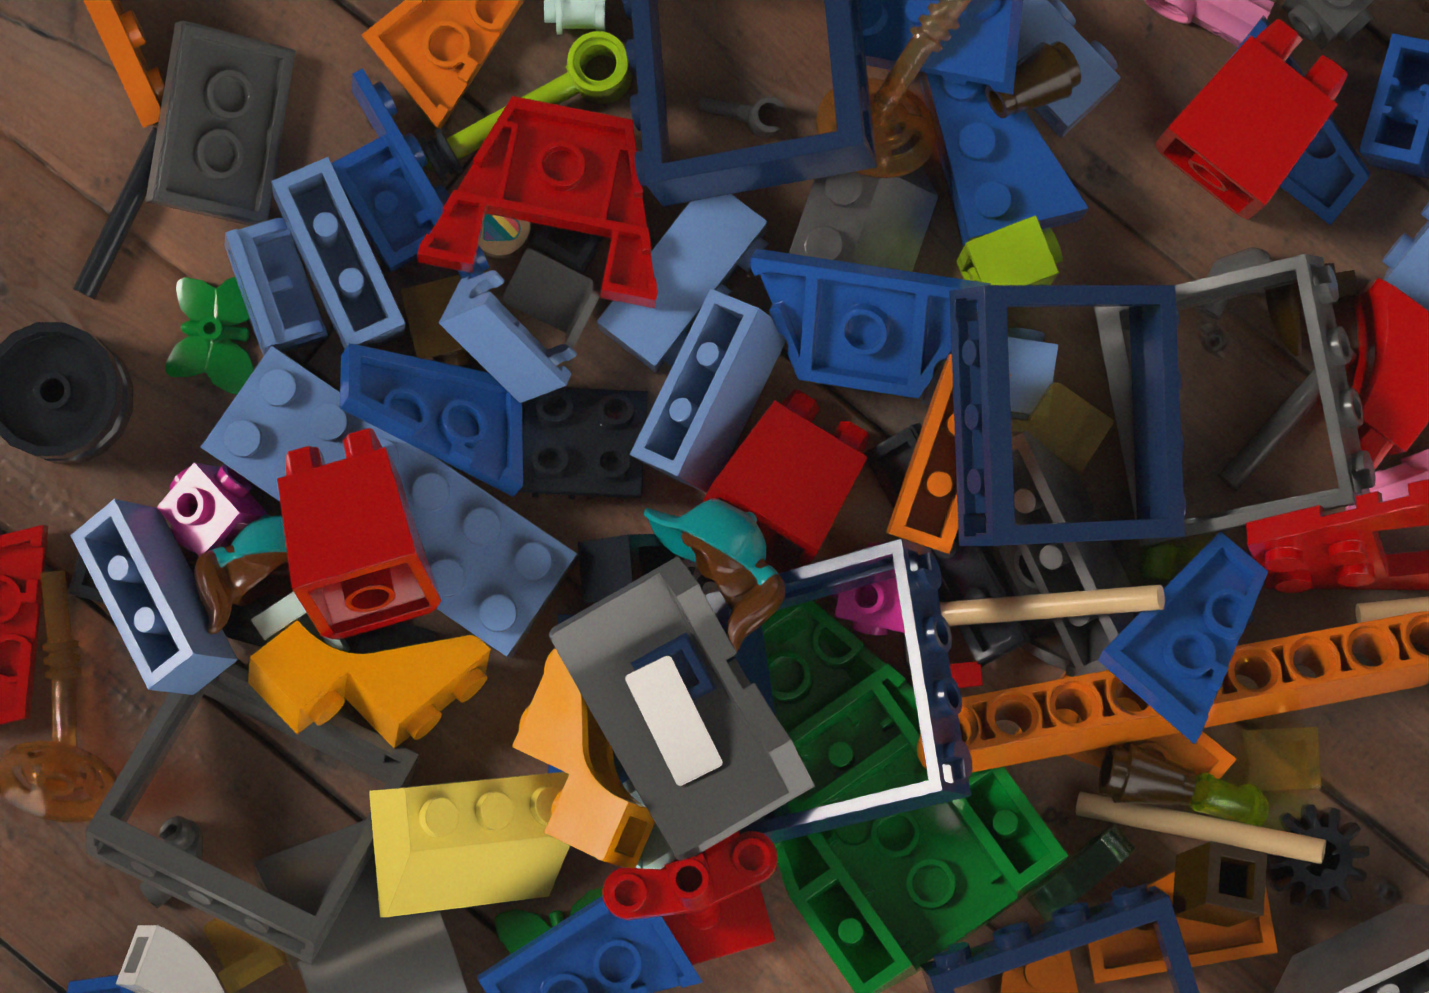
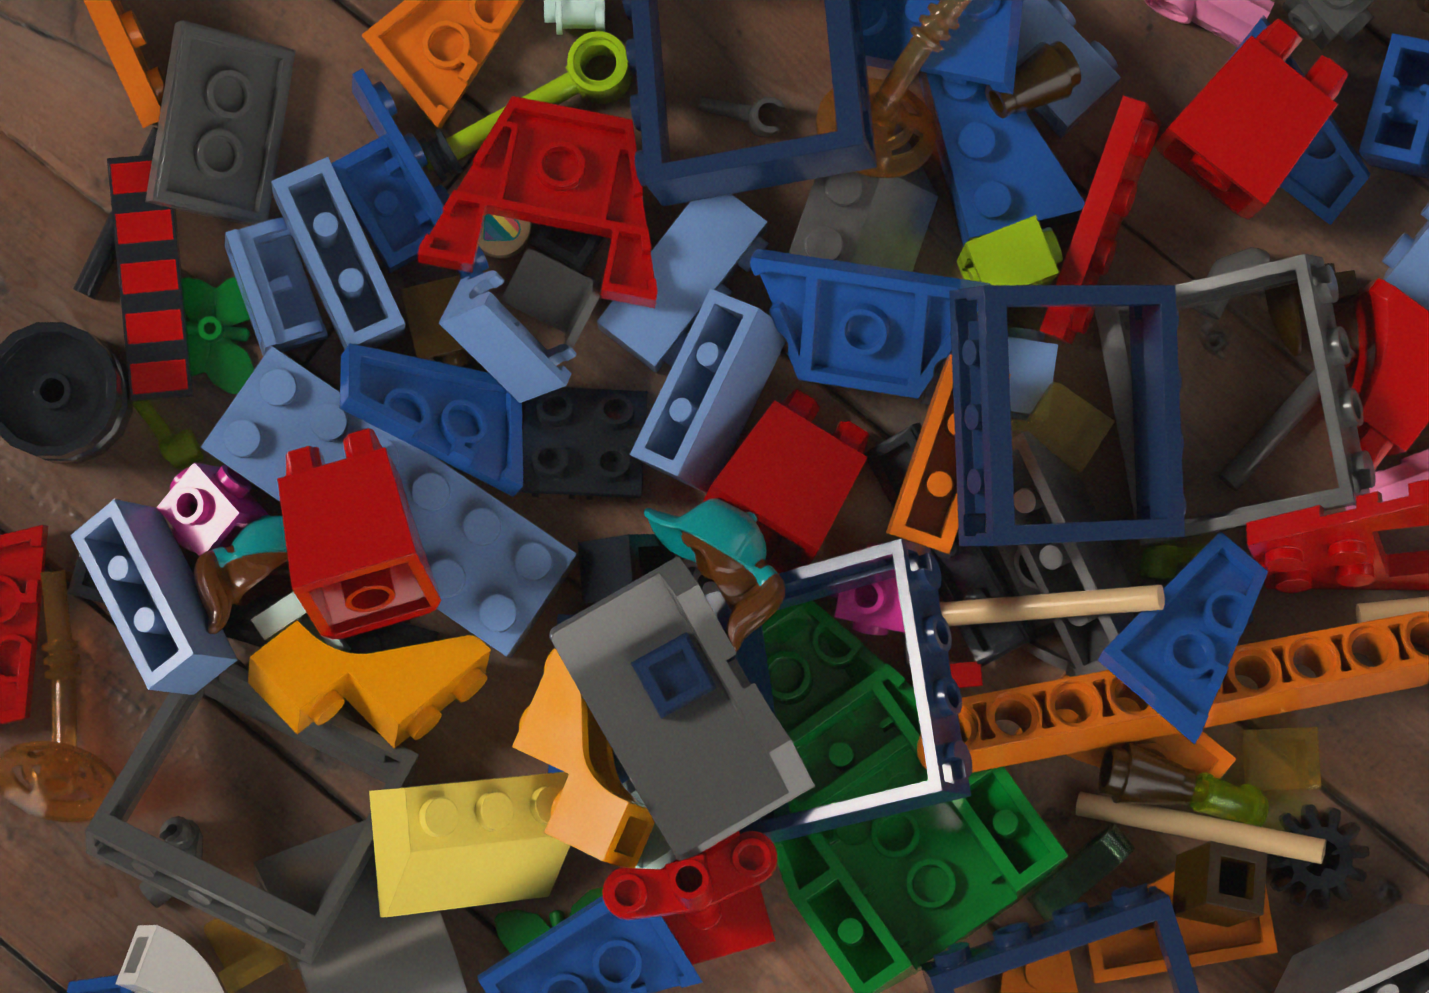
(149, 285): none -> tile
(179, 449): none -> clear neon green hand
(673, 720): white sticker -> none
(1103, 212): none -> red wing

